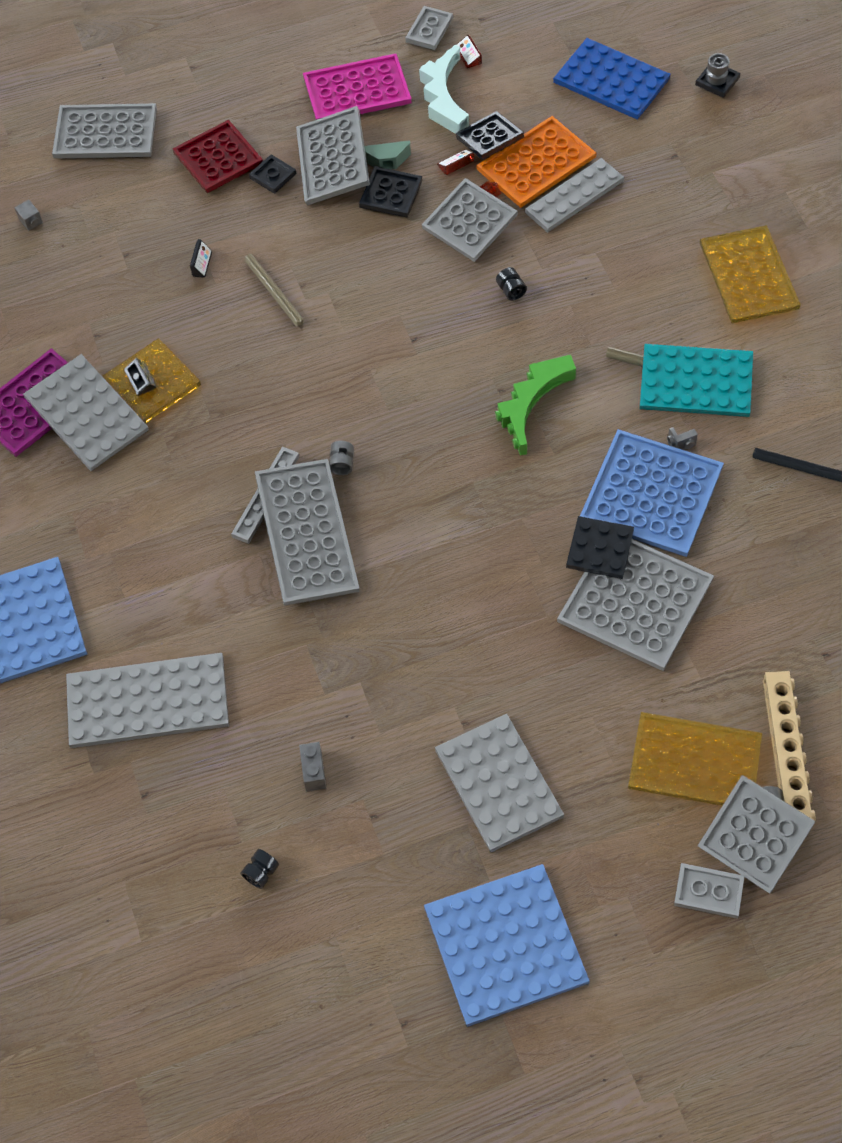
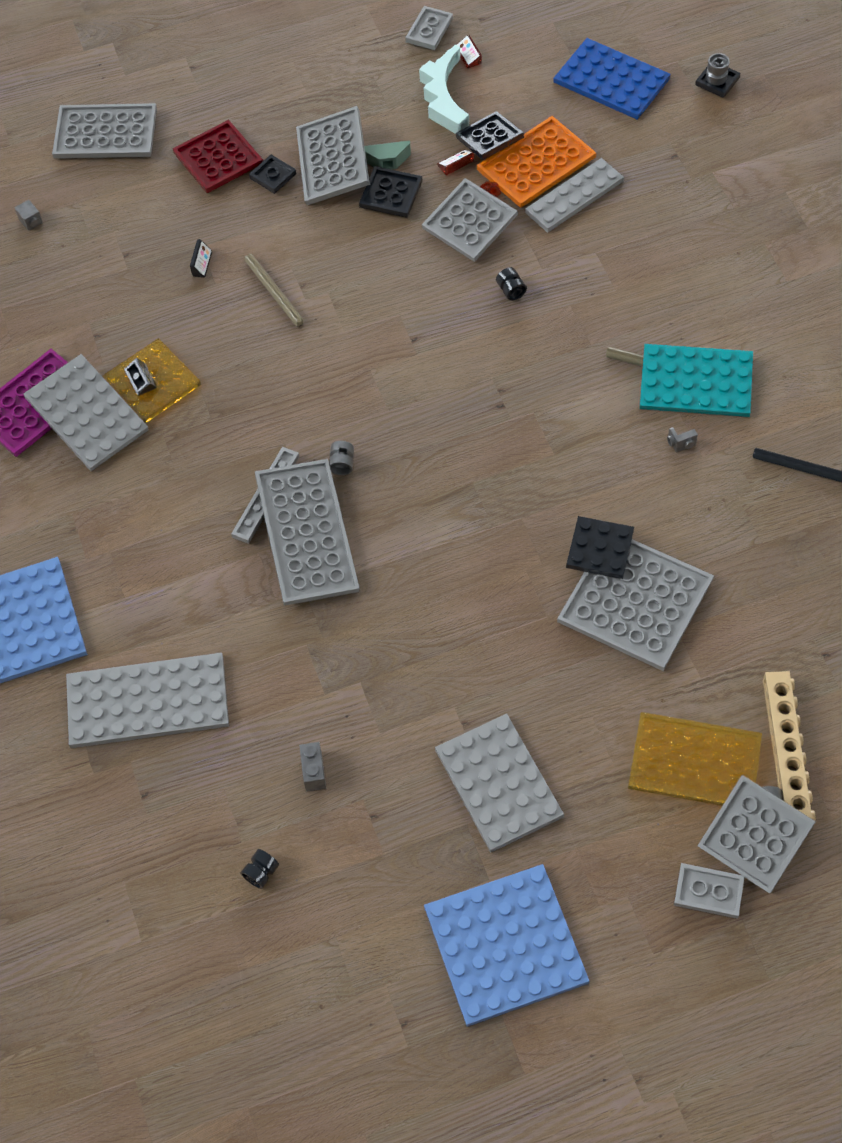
(366, 84): dark pink plate -> none
(541, 379): bright green arch -> none
(653, 490): medium blue plate -> none
(749, 274): clear yellow plate -> none

